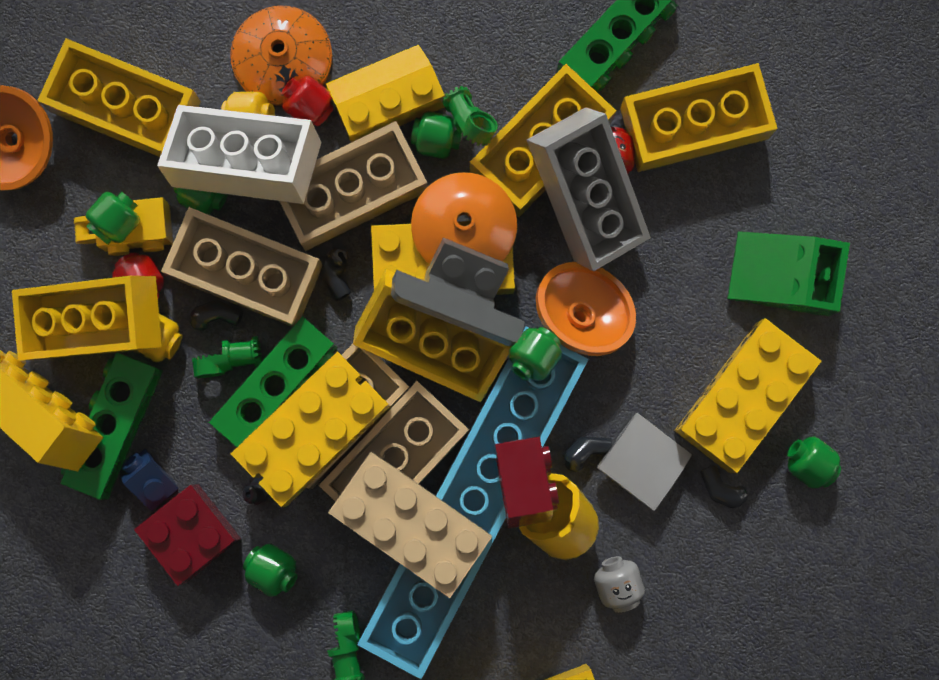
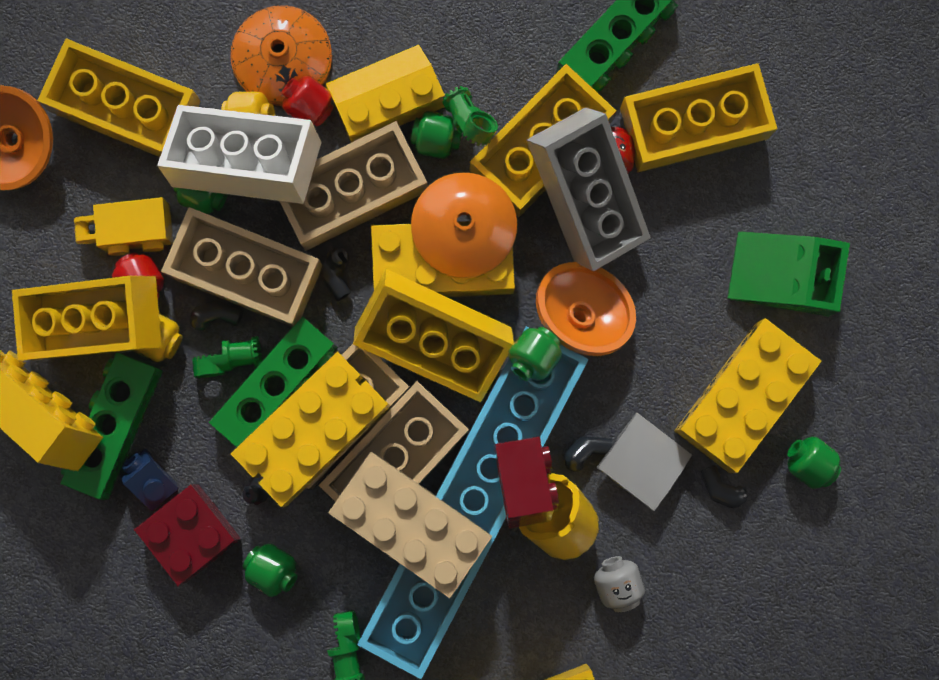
(112, 217): green head -> none
(461, 292): dark grey plate -> none

